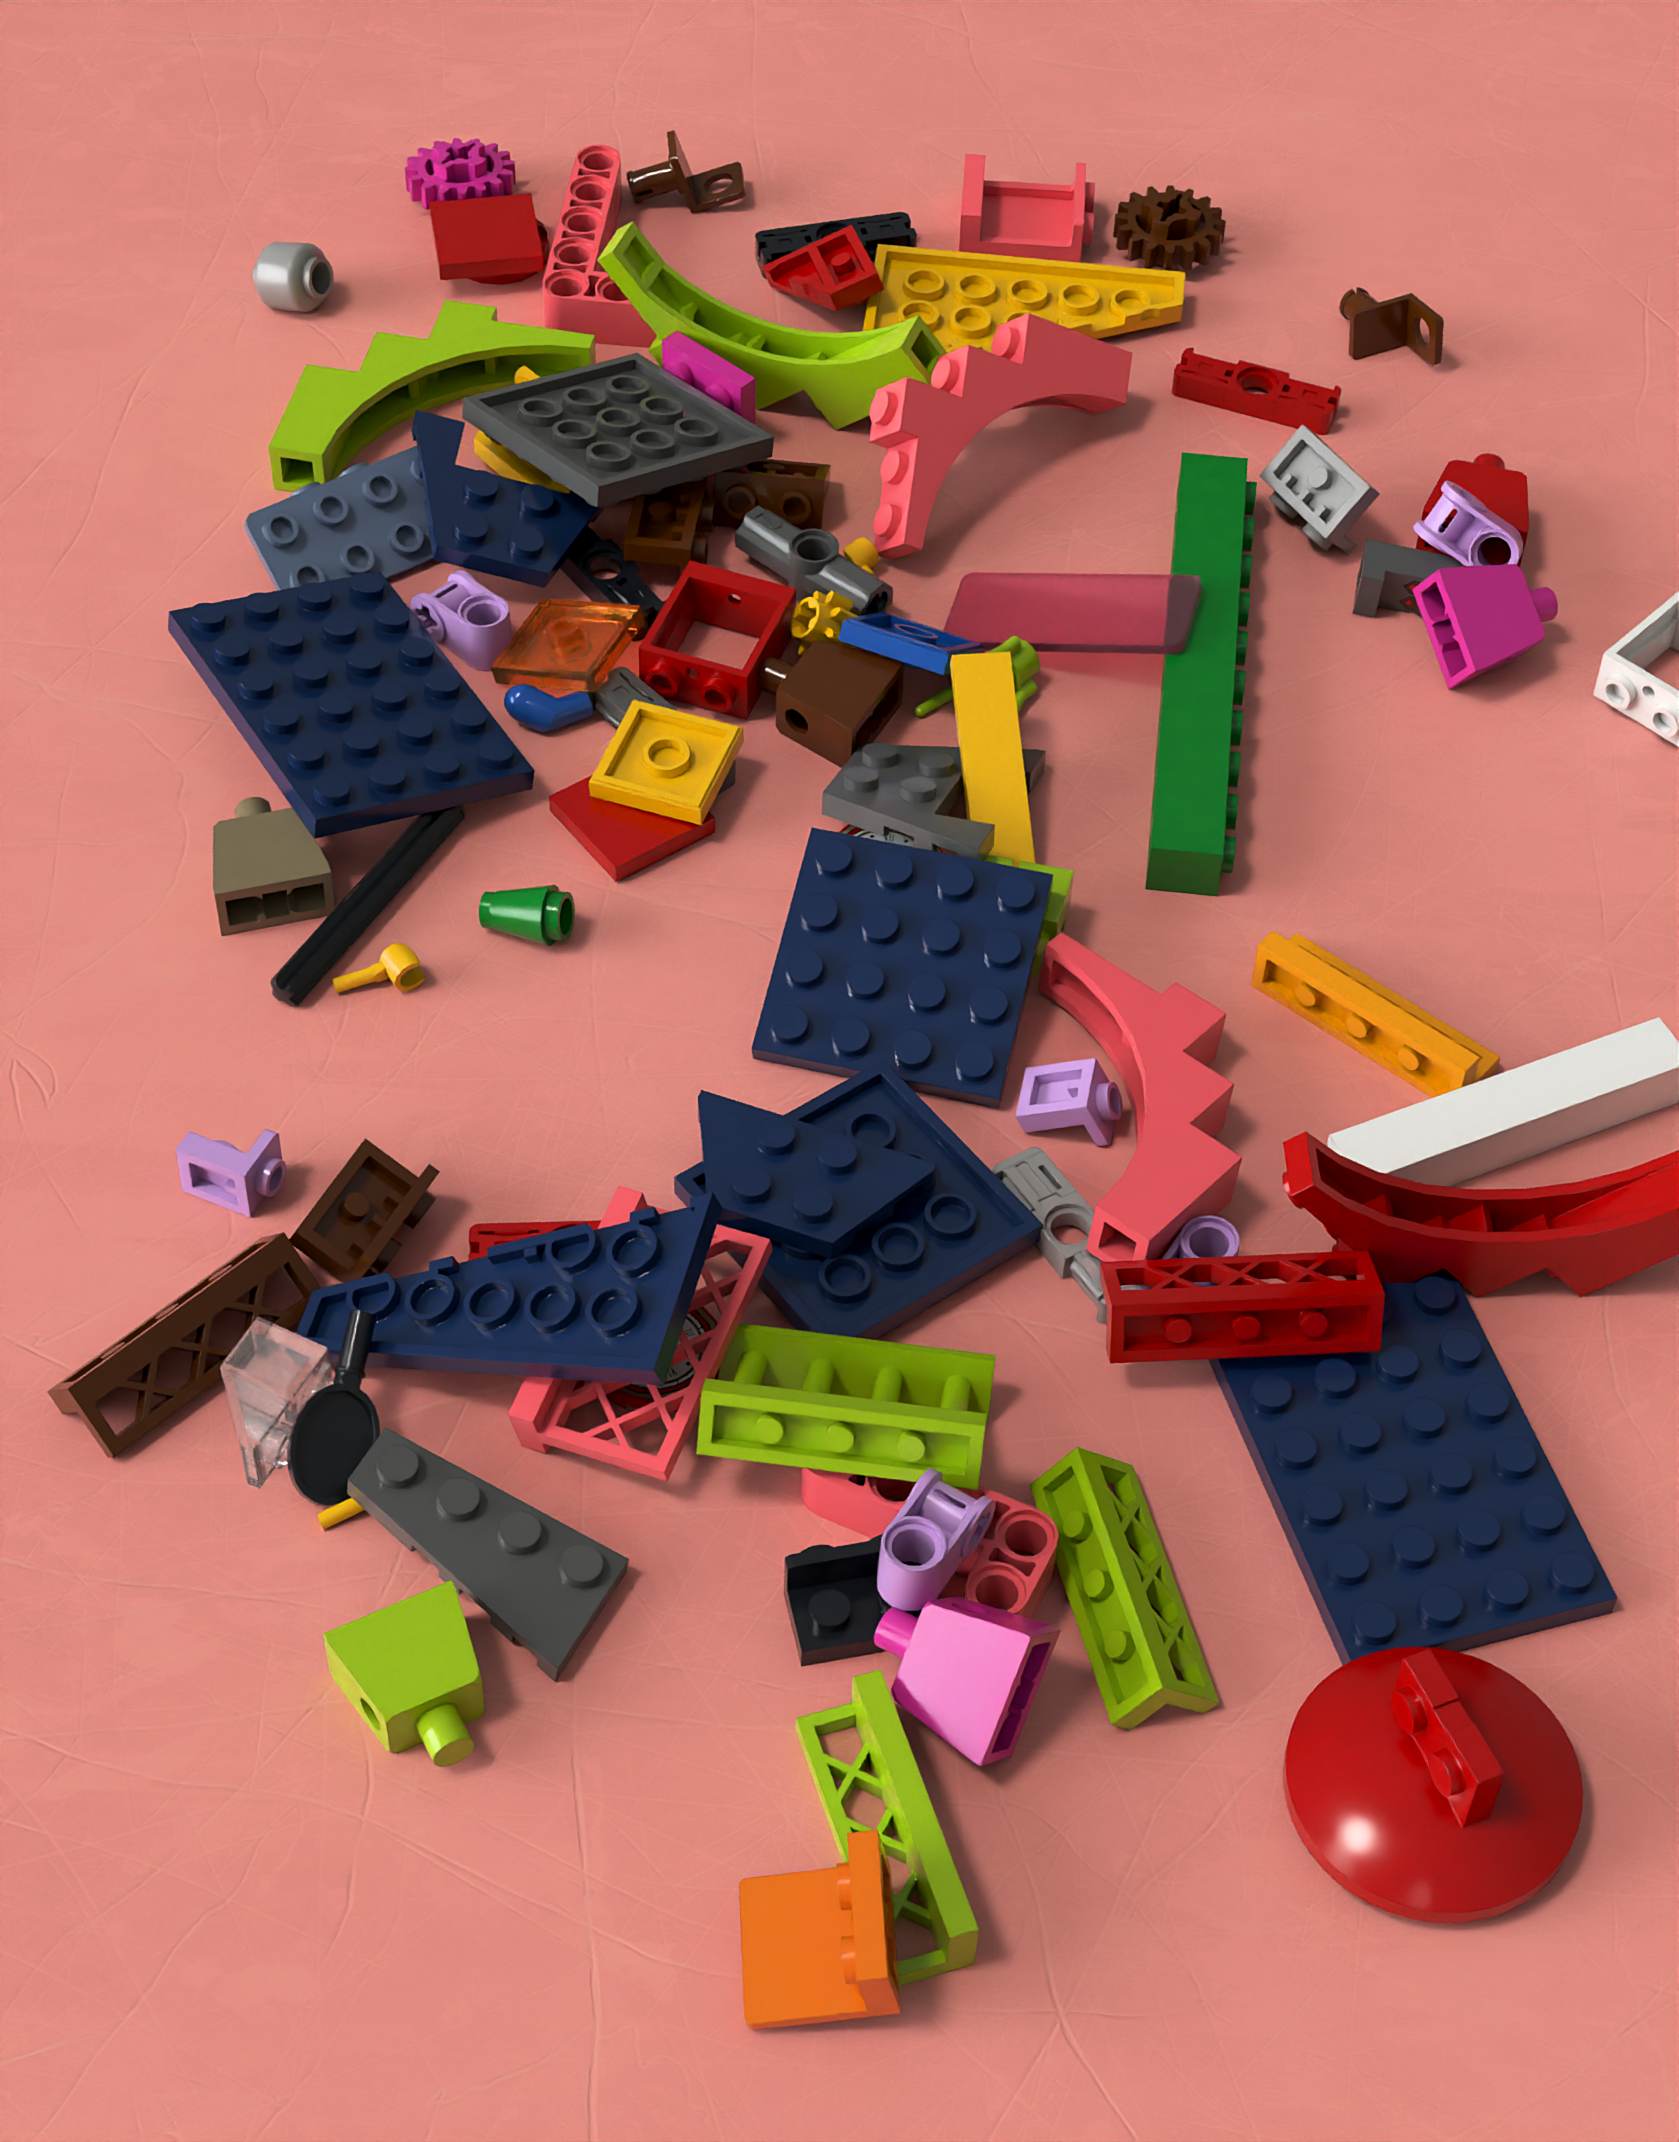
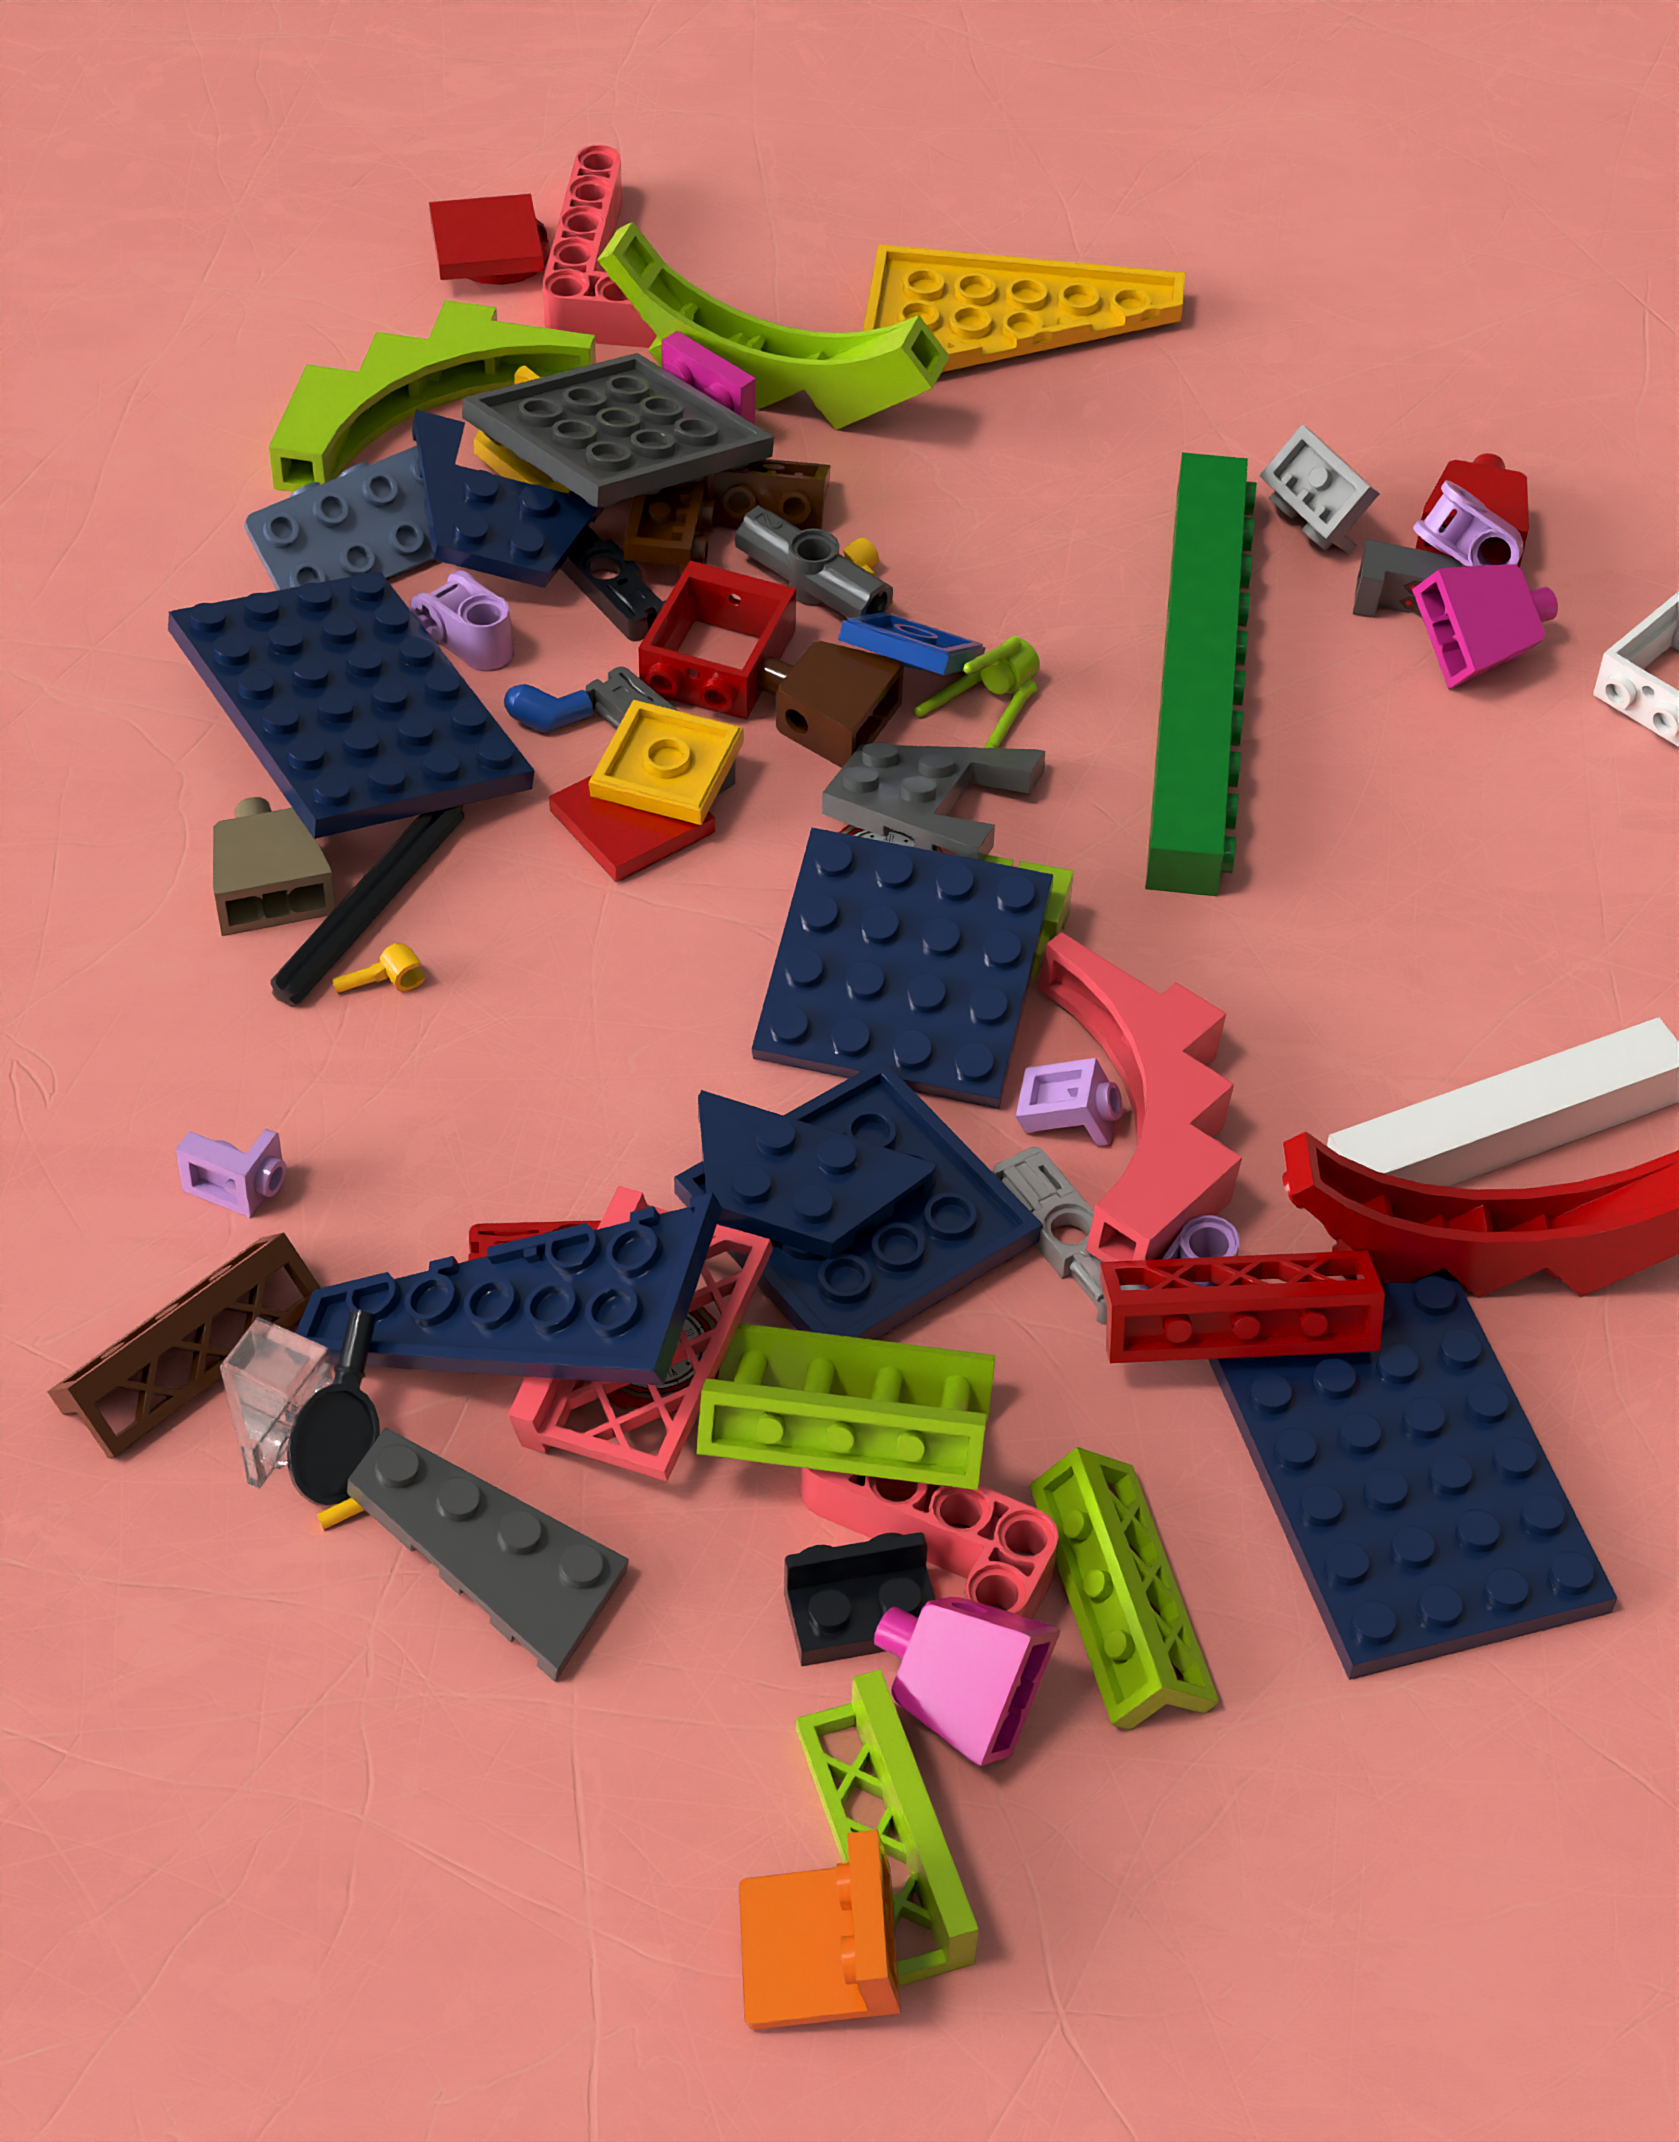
(293, 276): light grey head -> none
(361, 1212): reddish brown bracket -> none
(412, 1673): lime torso -> none
(459, 172): dark pink gear -> none
(529, 913): green cone -> none
(568, 644): clear orange plate -> none
(677, 175): reddish brown bracket -> none
(820, 619): yellow gear -> none
(827, 272): red wing -> none
(871, 230): black piece -> none
(930, 425): coral arch -> none
(932, 1529): lavender piece -> none
(992, 751): yellow tile -> none
(1025, 217): coral panel -> none
(1077, 611): clear pink piece -> none
(1169, 228): reddish brown gear -> none
(1223, 386): red piece -> none
(1369, 1016): light orange fence -> none
(1390, 325): reddish brown bracket -> none
(1432, 1784): red bracket -> none

